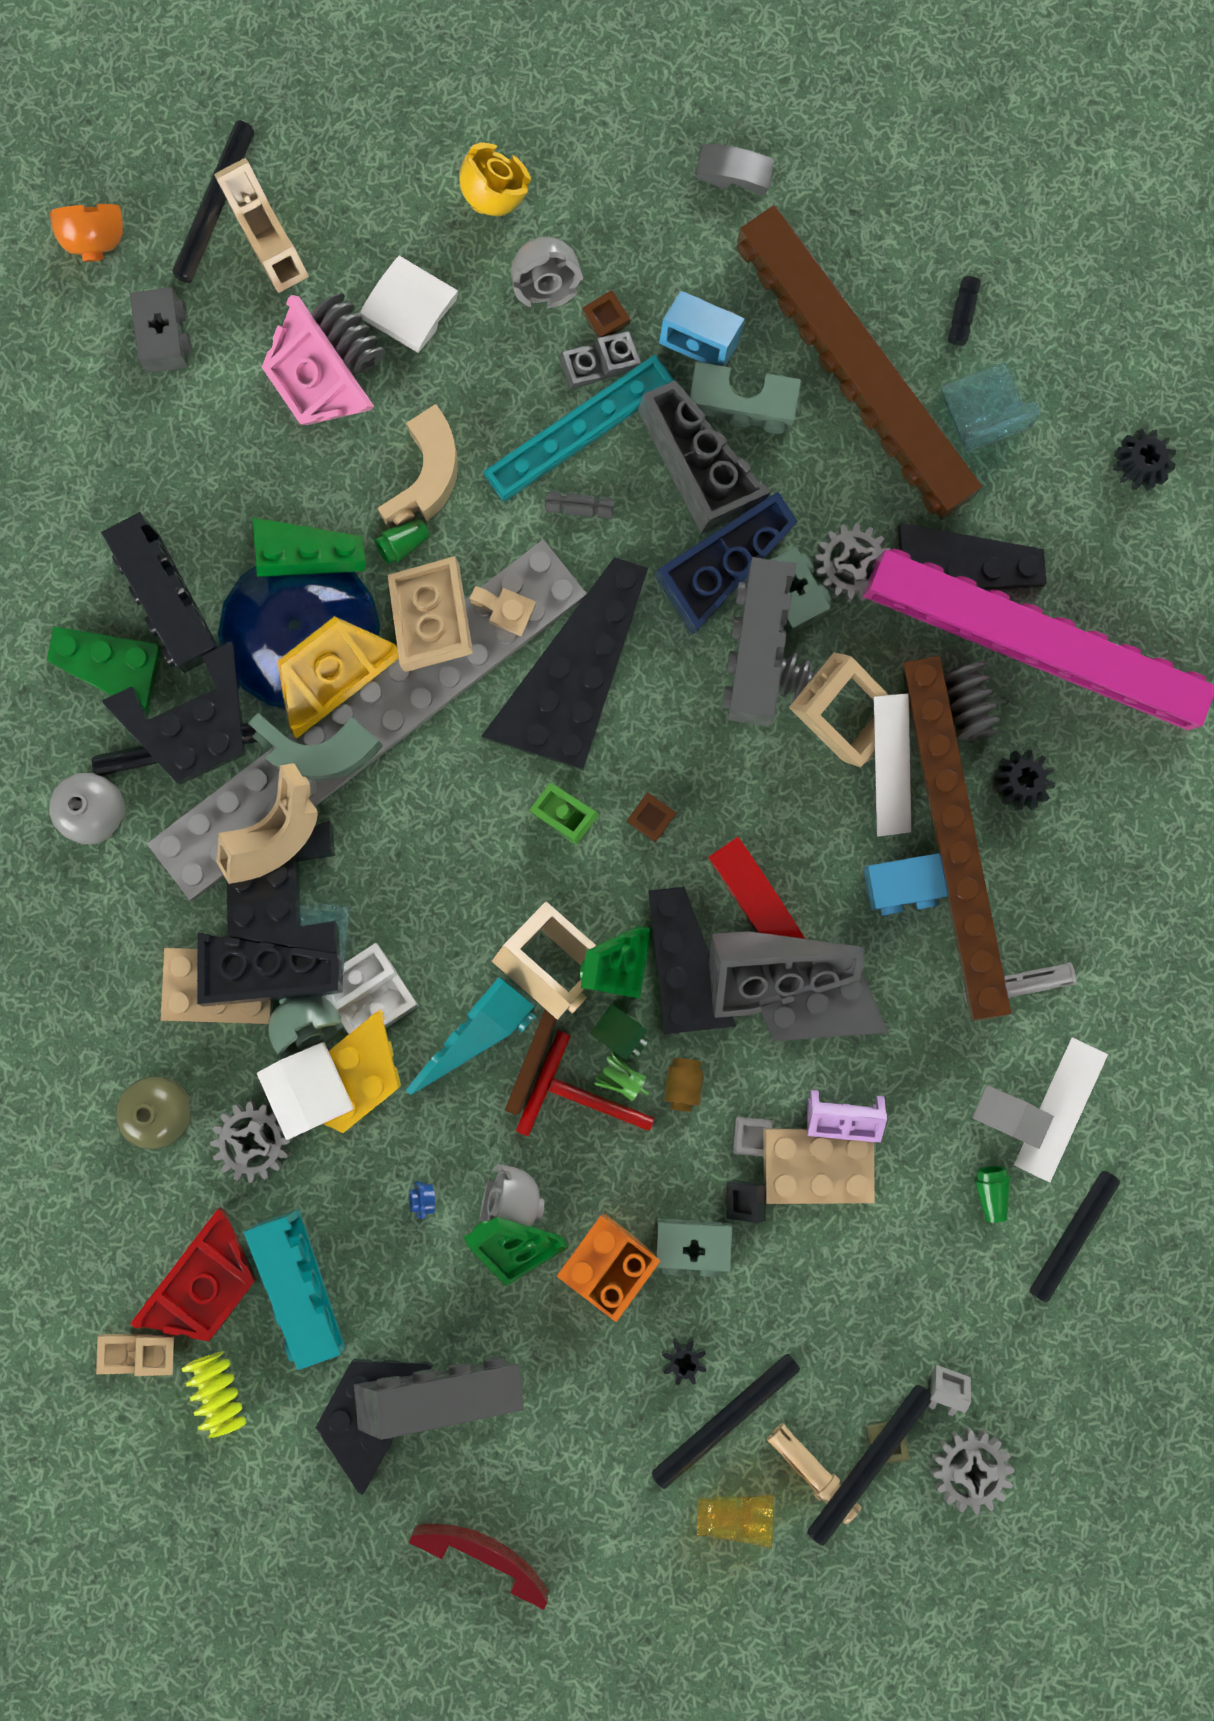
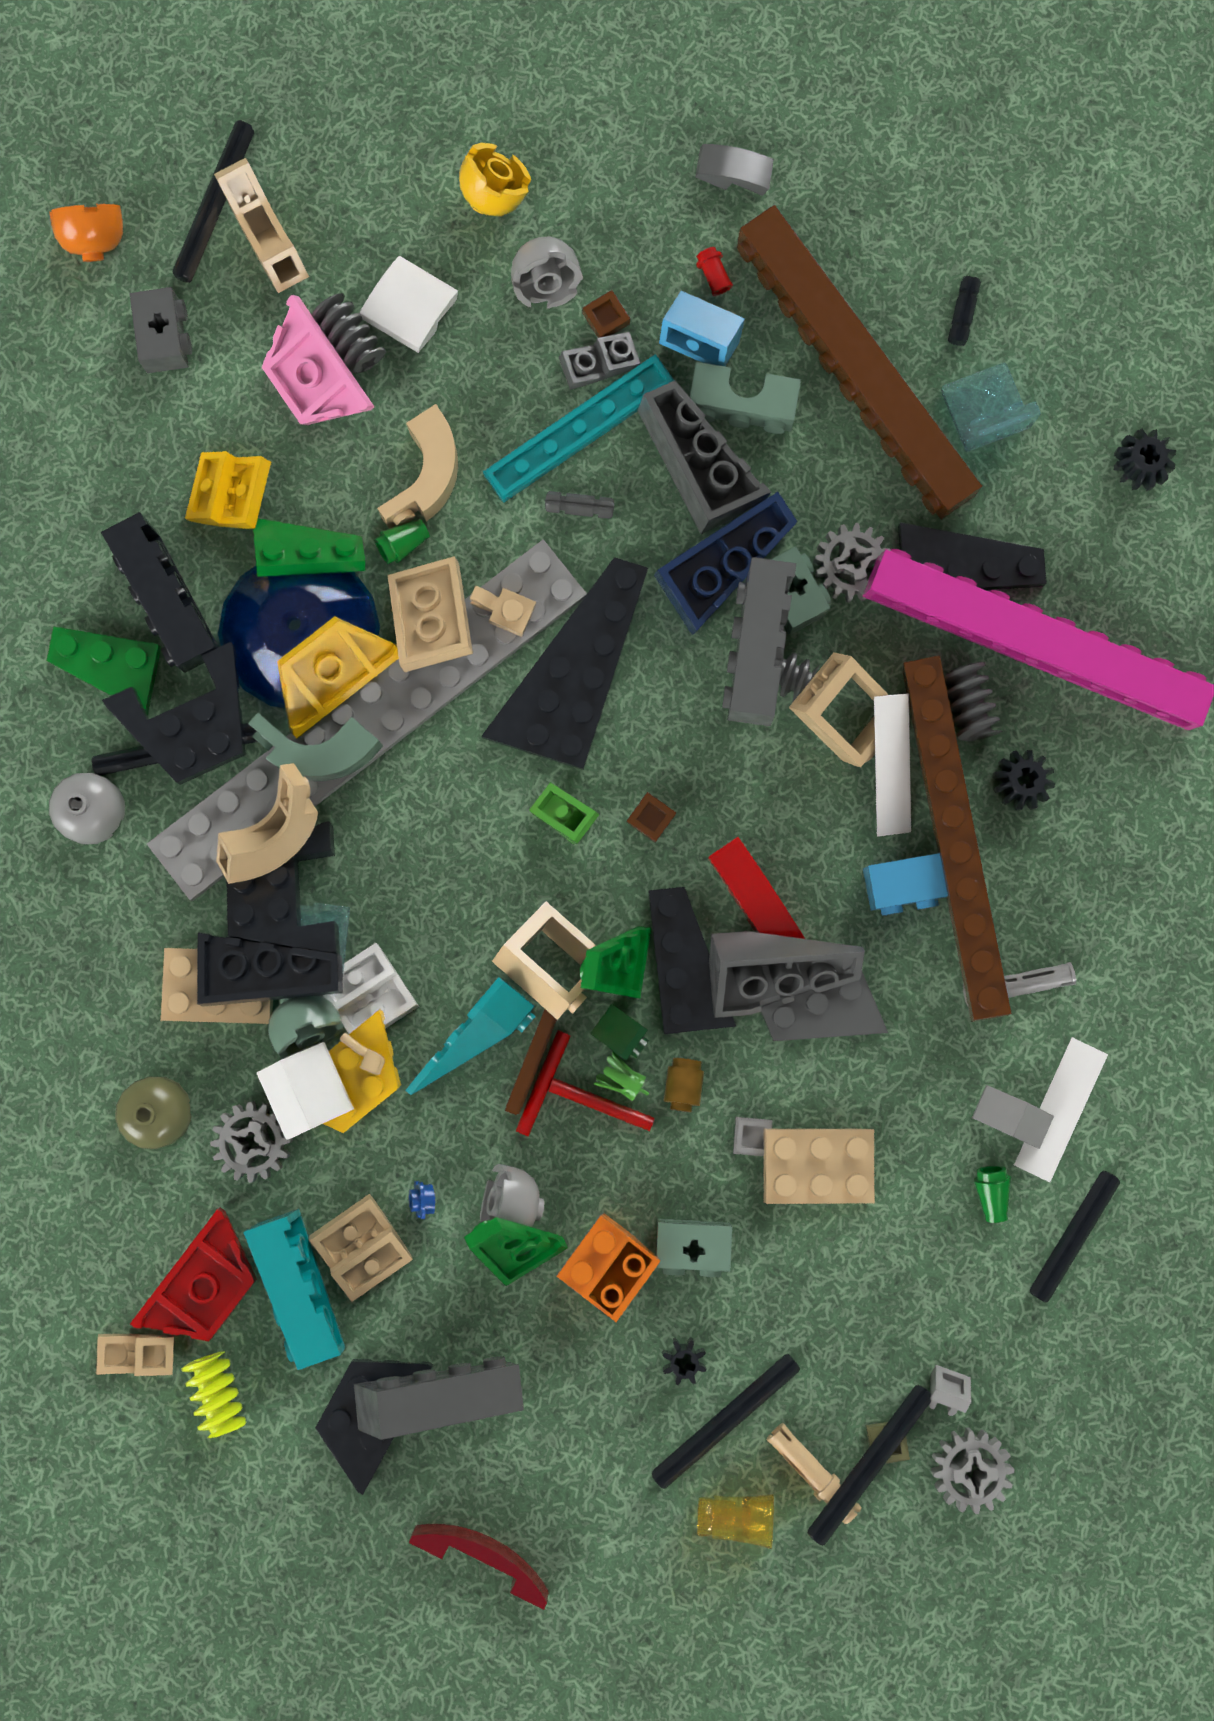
(228, 490): none -> yellow slope
(360, 1247): none -> tan slope
(372, 1060): none -> tan hand
(714, 271): none -> red pin
(746, 1201): black plate -> none
(846, 1120): lavender hinge -> none

